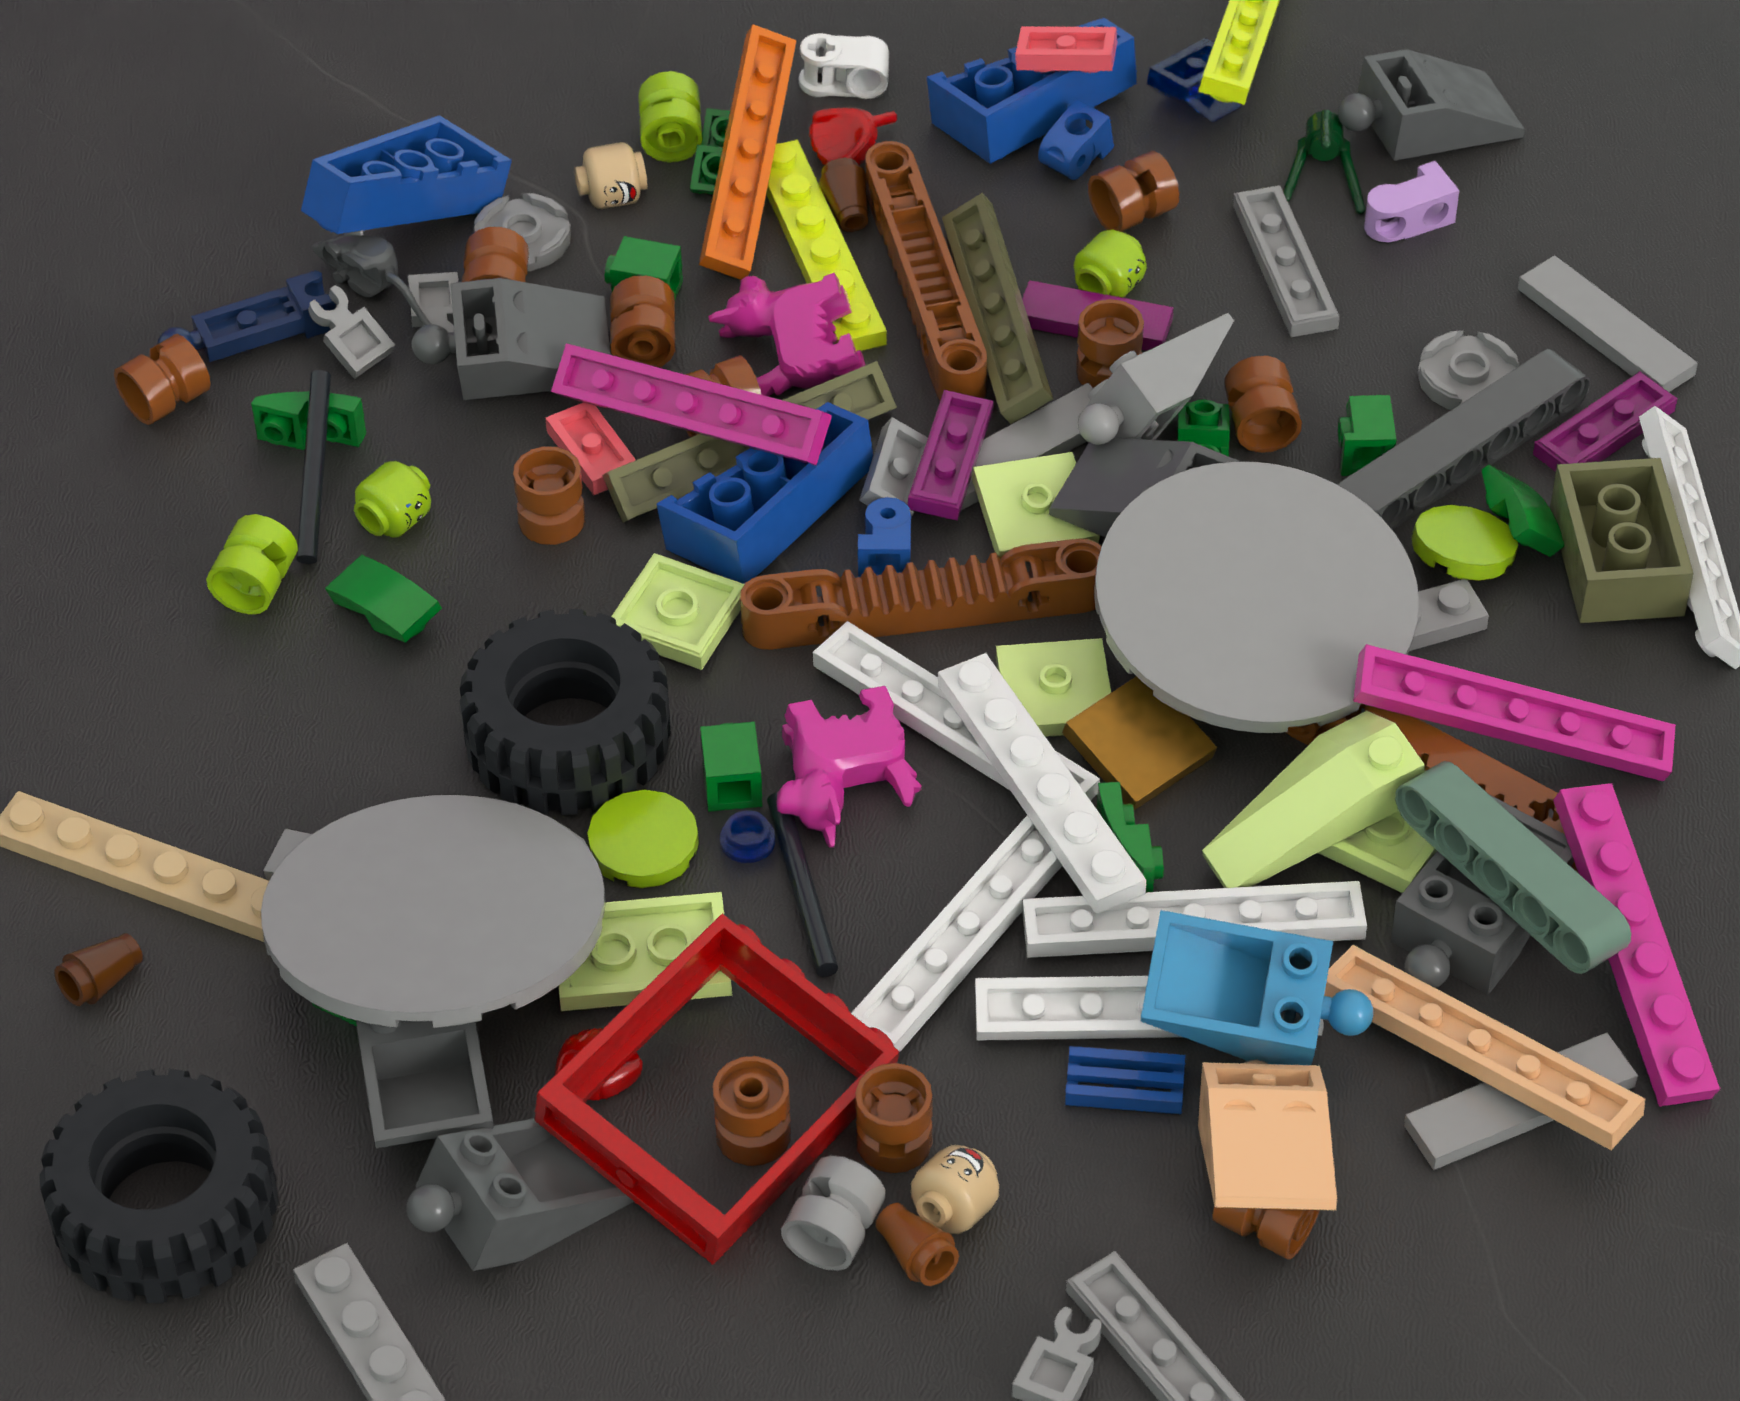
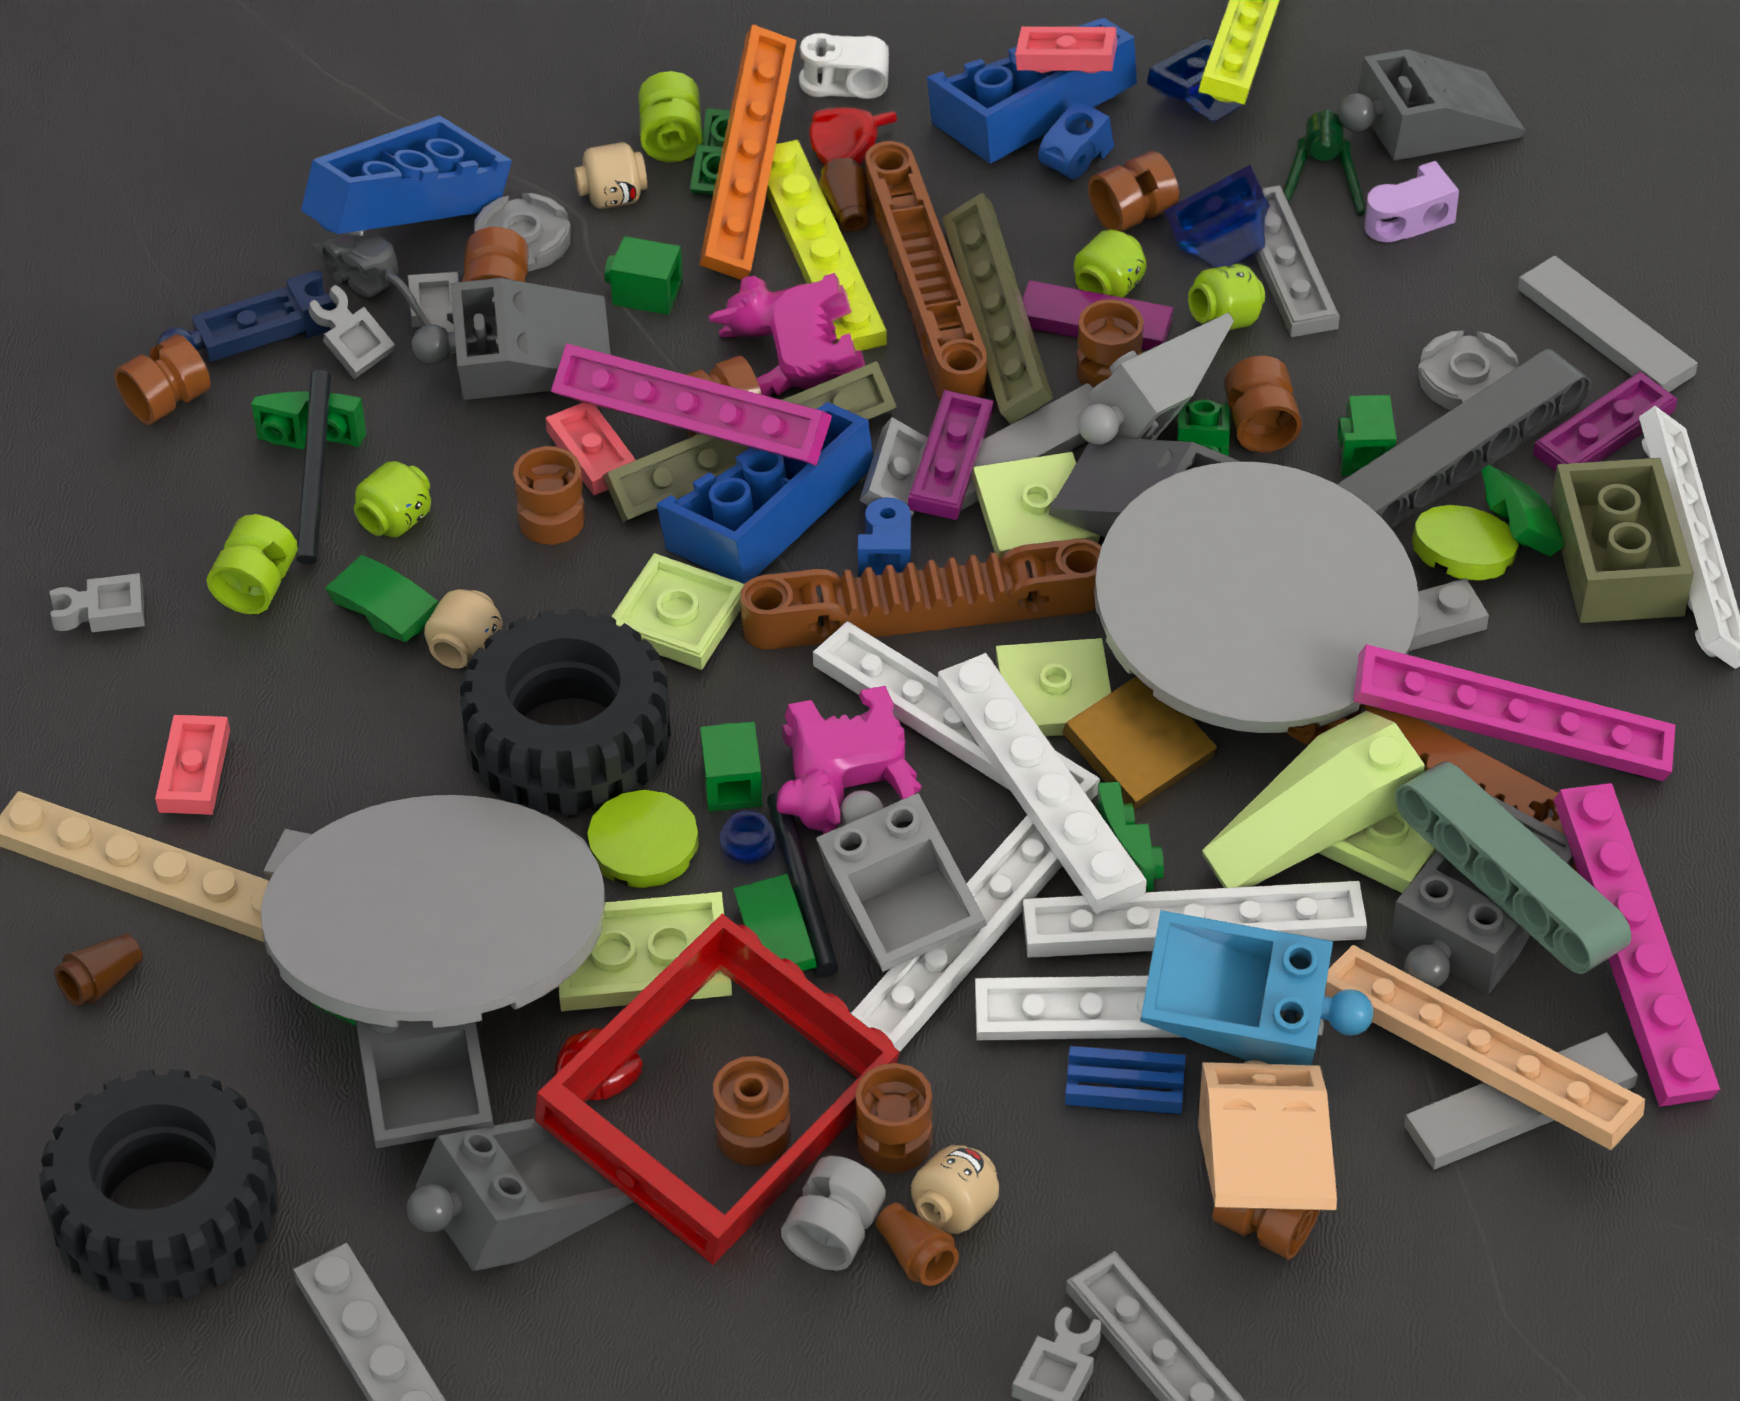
(106, 604): none -> light grey plate
(192, 764): none -> coral plate
(461, 626): none -> tan head
(643, 321): dark orange wheel -> none
(775, 917): none -> green slope
(897, 878): none -> light grey slope
(1223, 219): none -> clear blue slope
(1227, 290): none -> lime head

